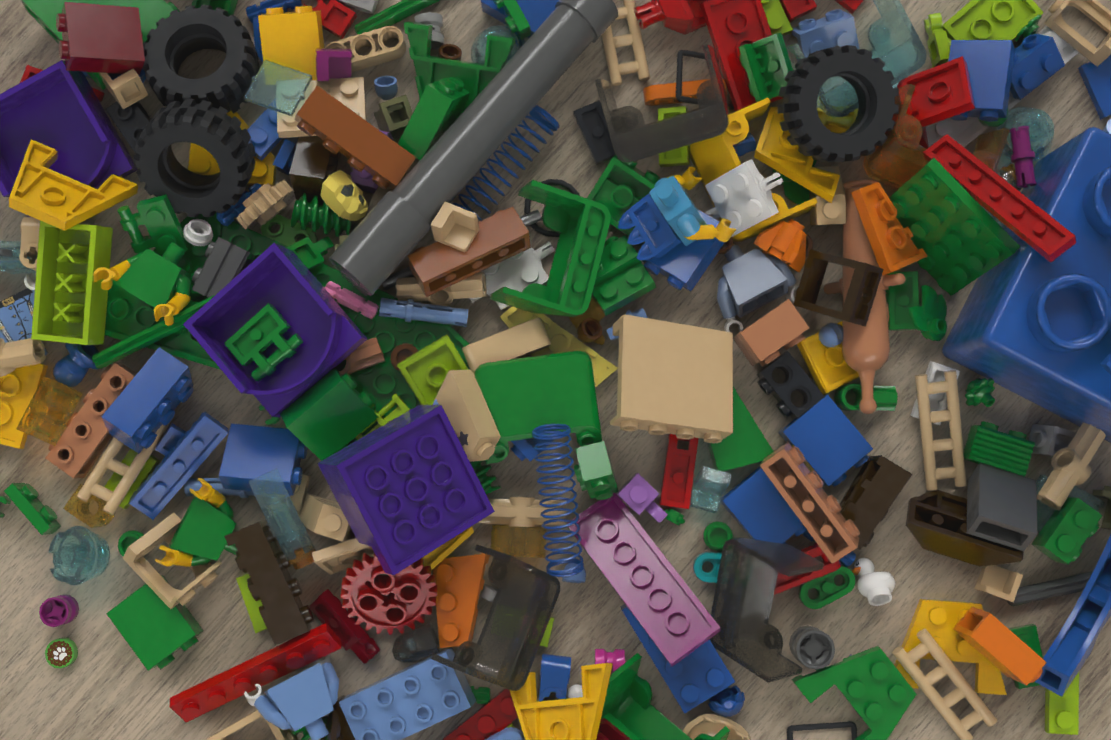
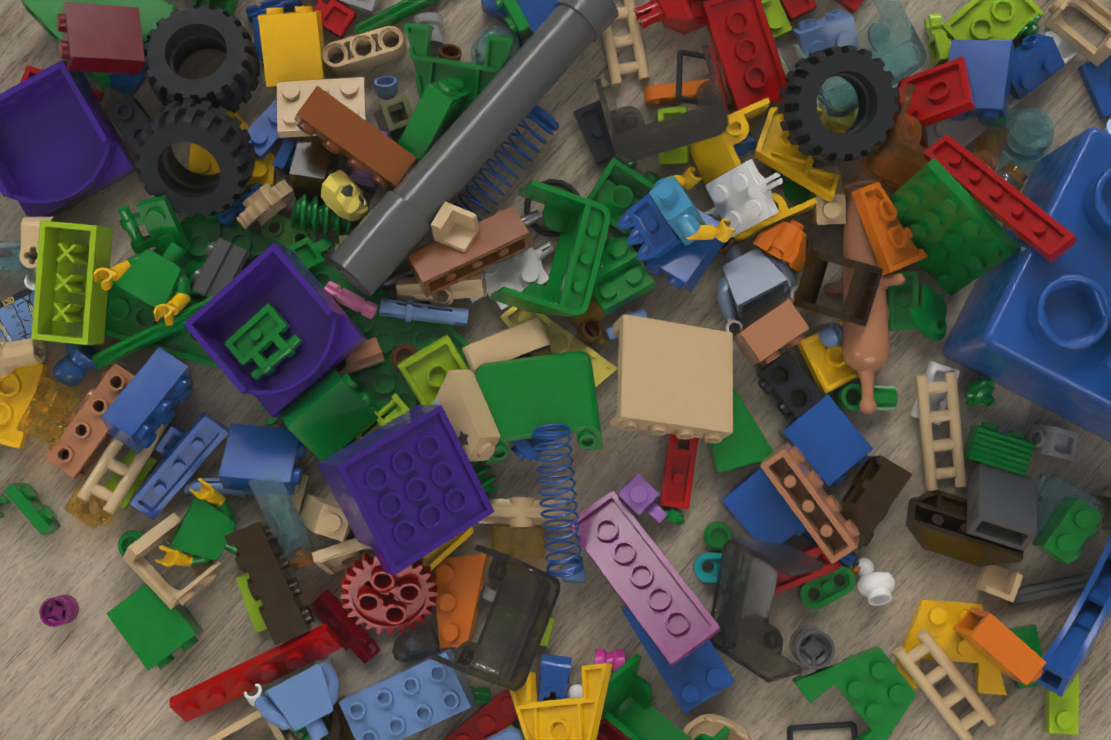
(59, 198): yellow wing -> none
(61, 653): tile -> none
(78, 555): clear light blue cone -> none
(126, 88): tan panel -> none
(198, 232): white plate -> none
(278, 88): clear light blue piece -> none
(333, 64): magenta panel -> none
(595, 471): brick -> none
(708, 489): clear light blue bracket -> none
(727, 702): blue plate -> none
(766, 66): green bracket -> none
(1022, 157): magenta pin -> none
(1071, 466): tan piece -> none

